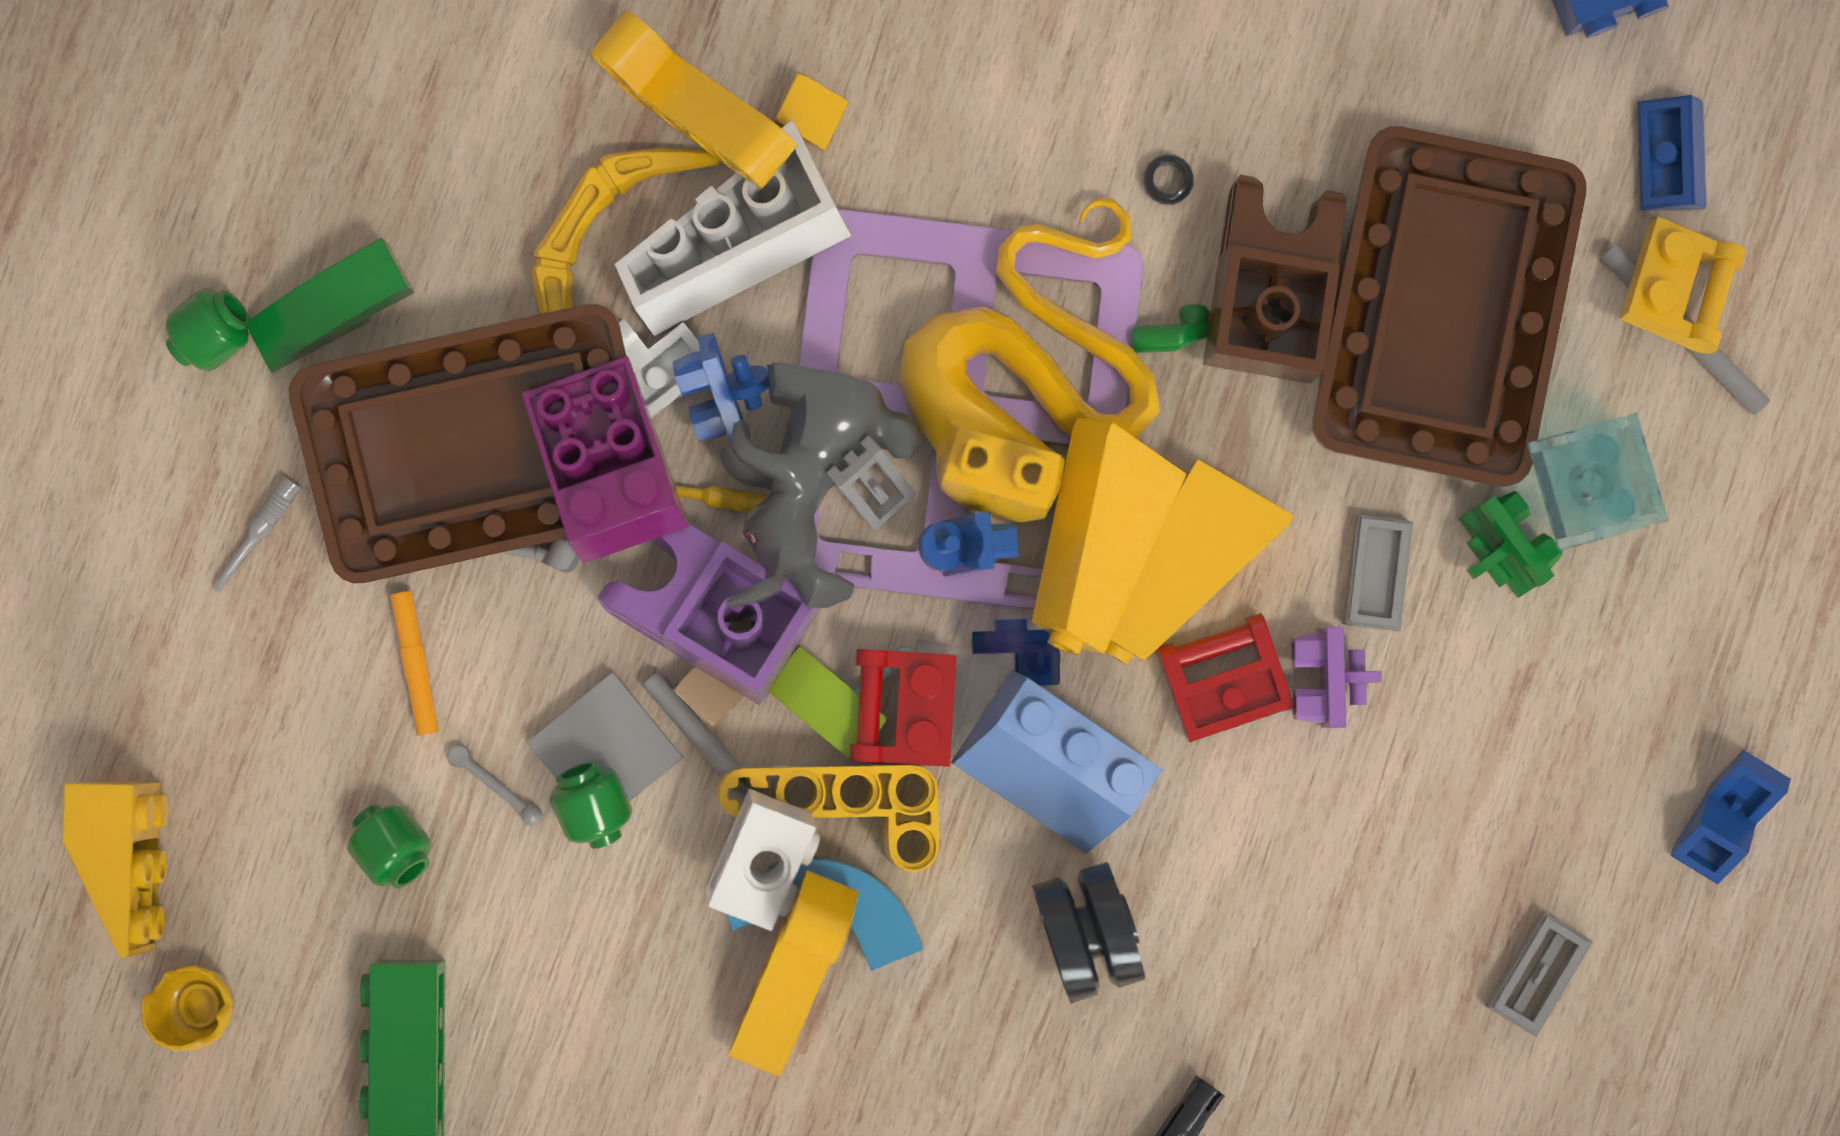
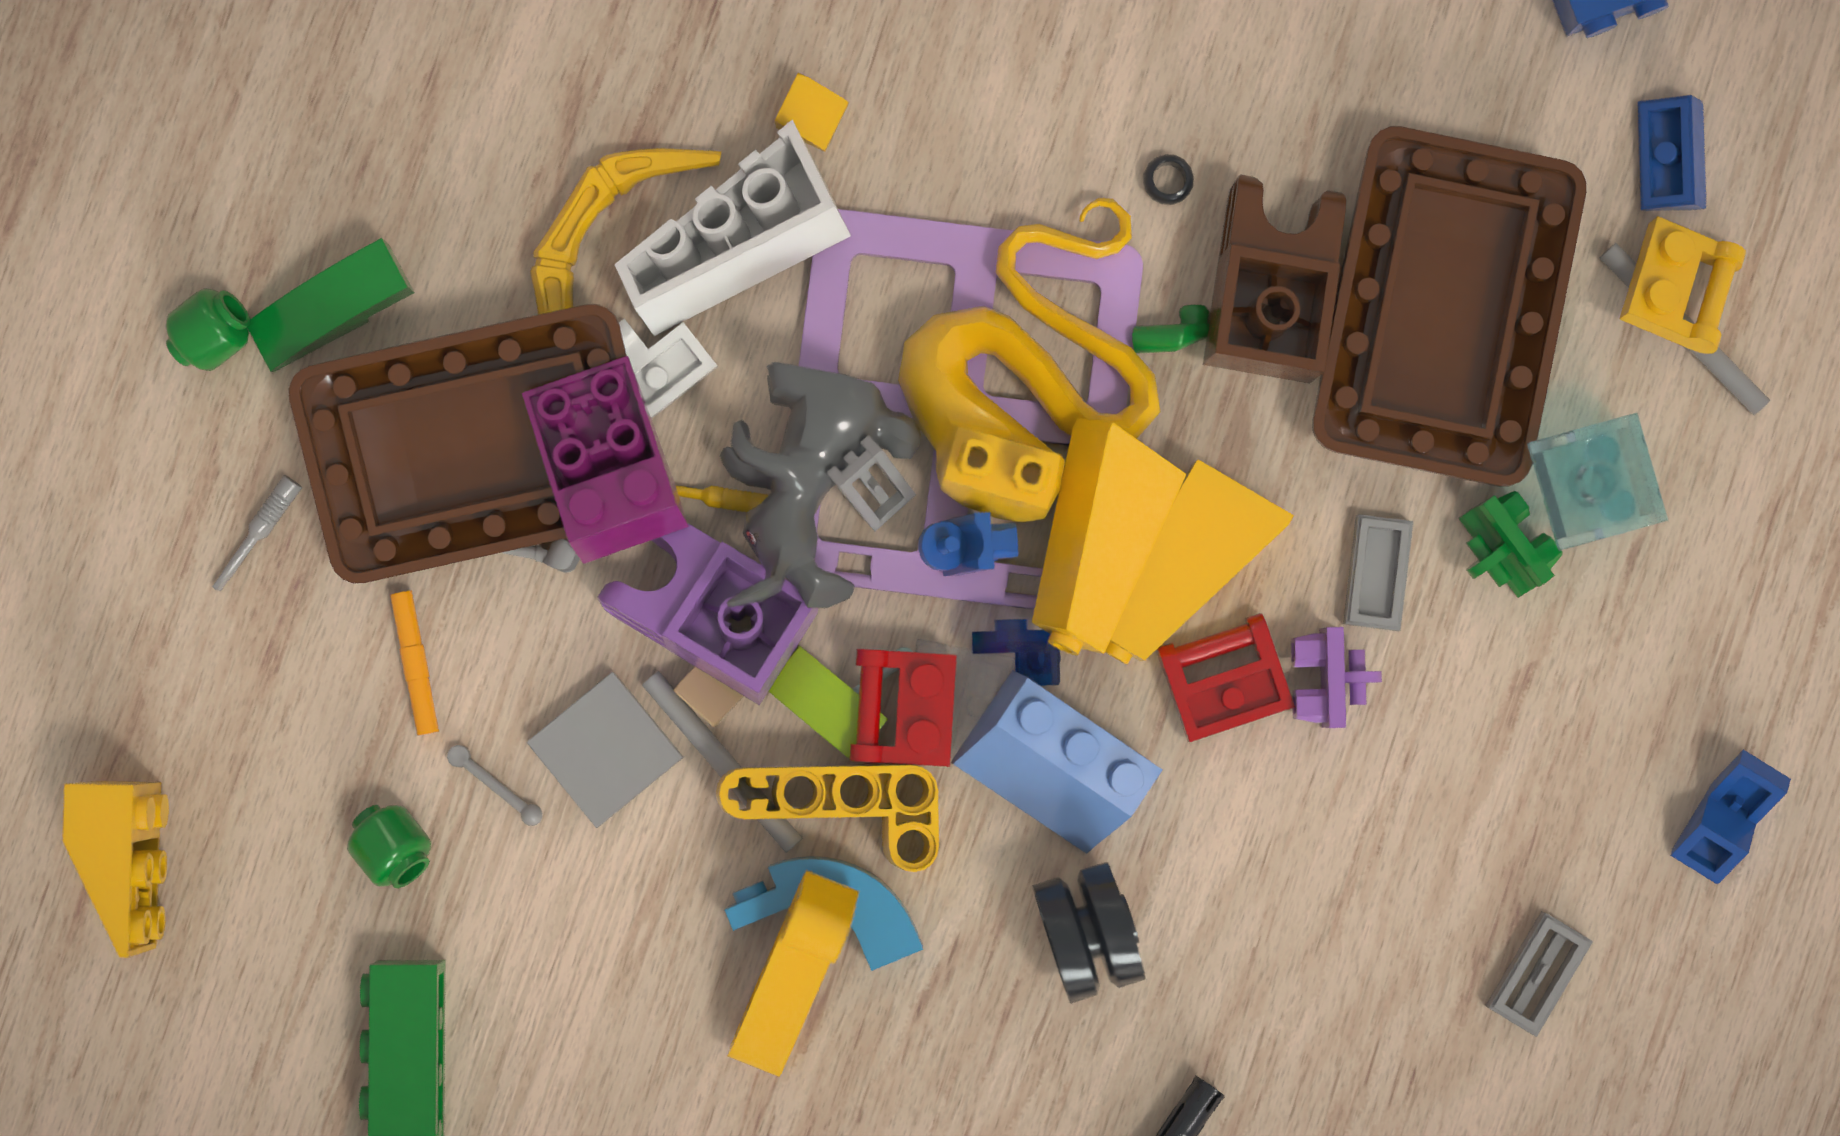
(187, 1009): yellow hair -> none
(590, 804): green head -> none
(692, 101): yellow beam -> none
(707, 370): blue hips -> none
(761, 827): white brick -> none

